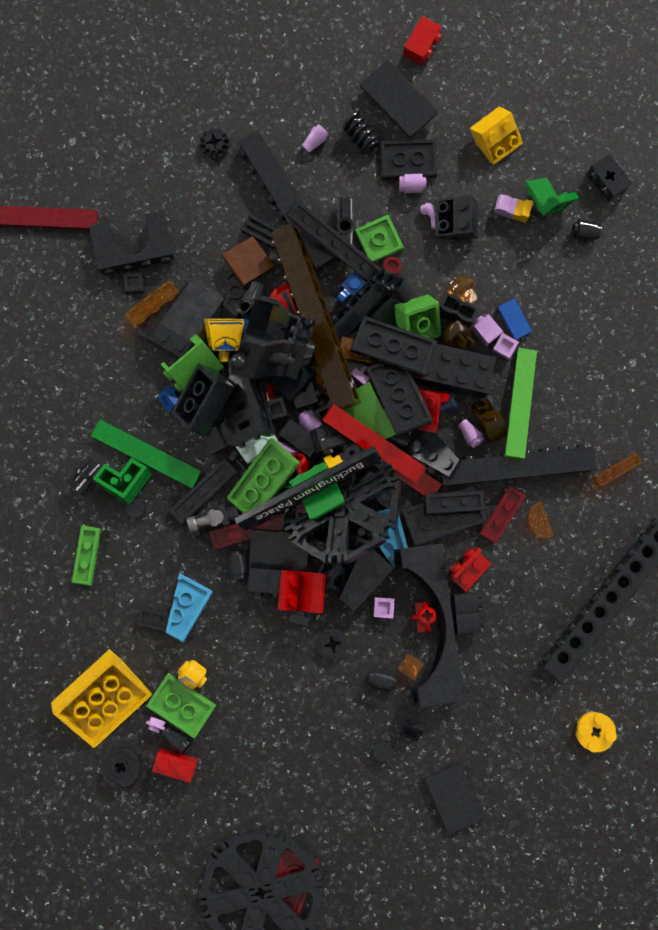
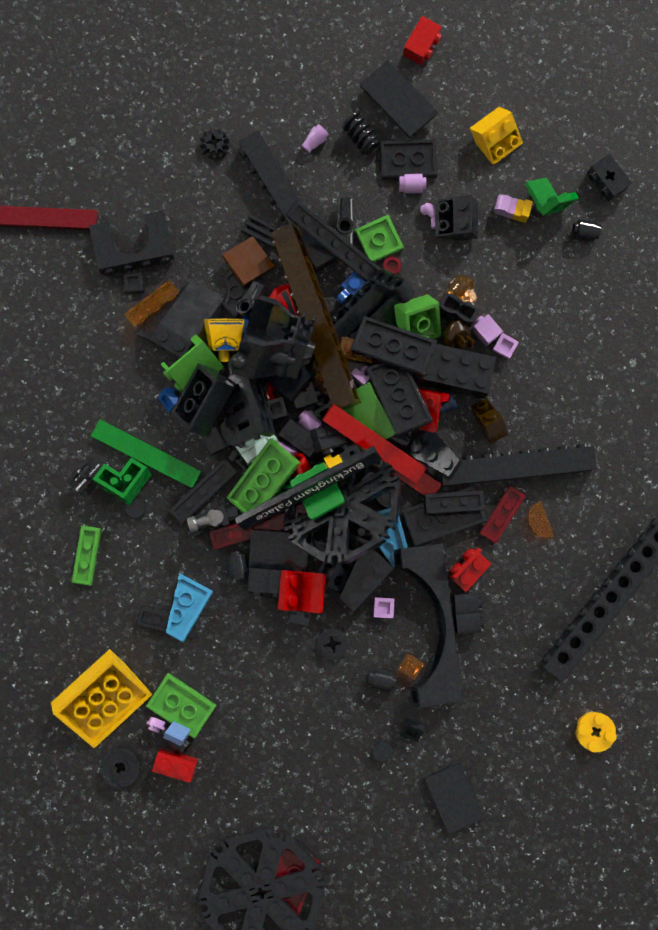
(177, 733): none -> medium blue tile
(192, 674): yellow head -> none
(424, 616): red piece -> none
(471, 434): lavender cone -> none
(514, 319): blue tile -> none
(520, 404): bright green tile -> none
(617, 469): clear orange piece -> none

